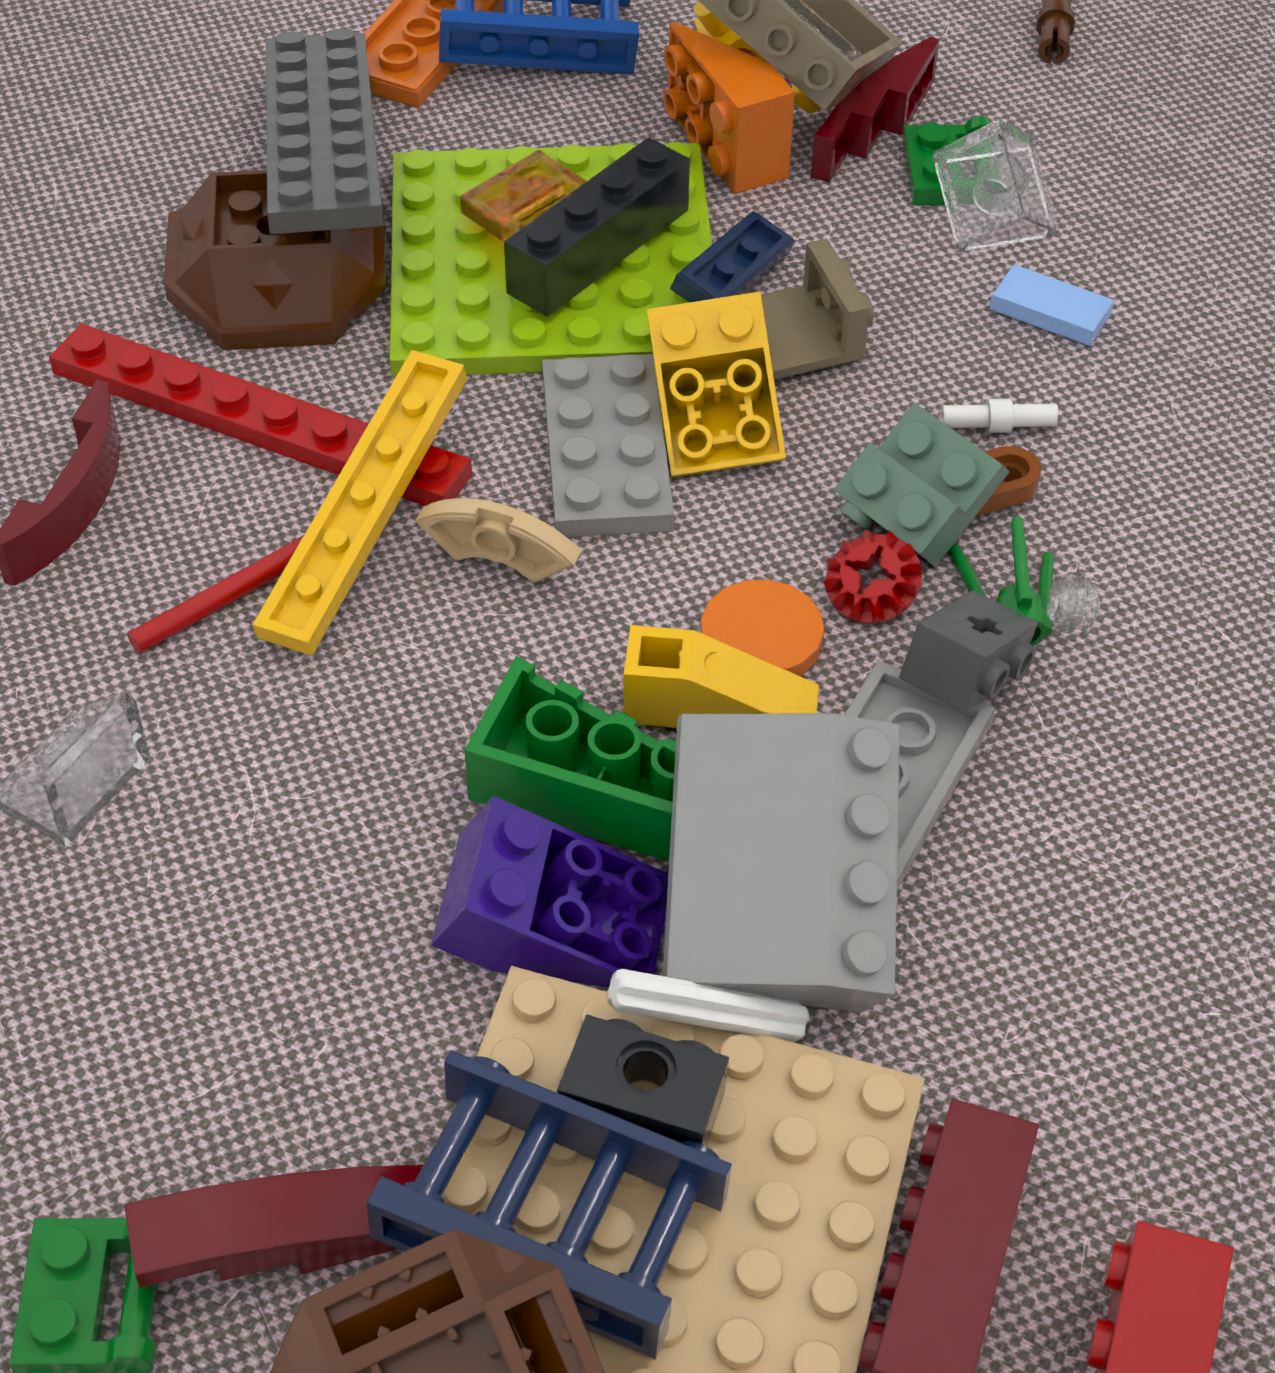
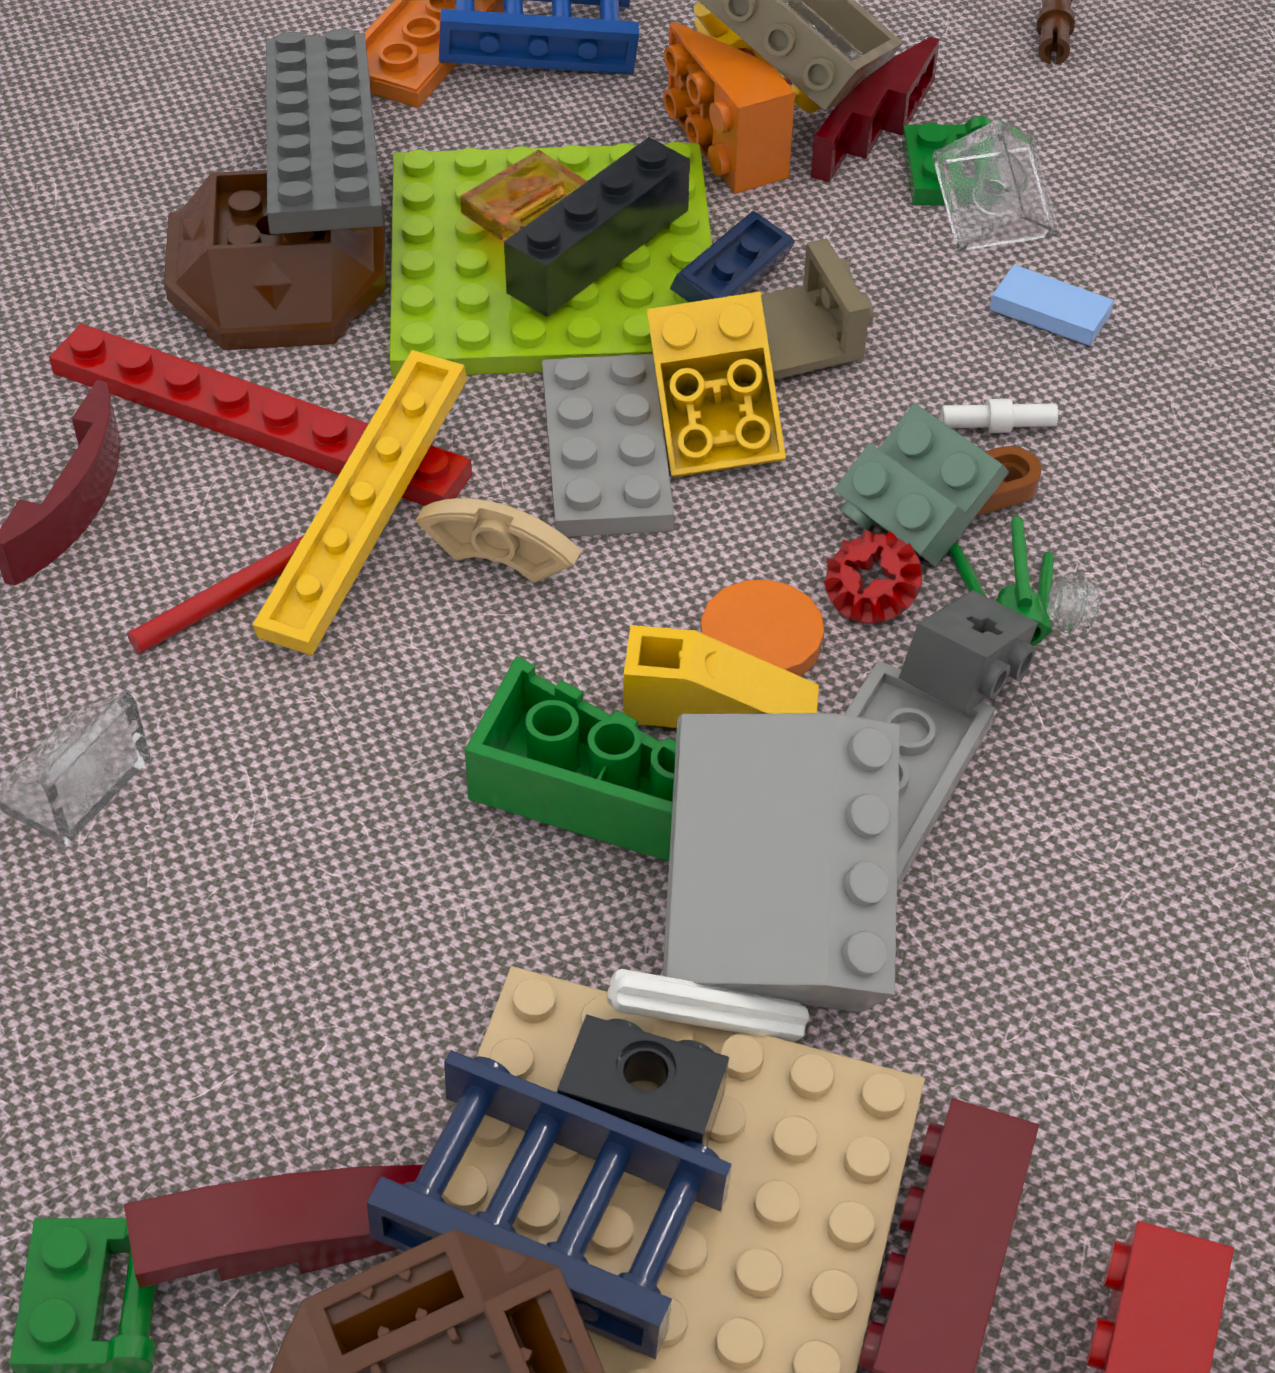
(548, 900): dark purple slope -> none

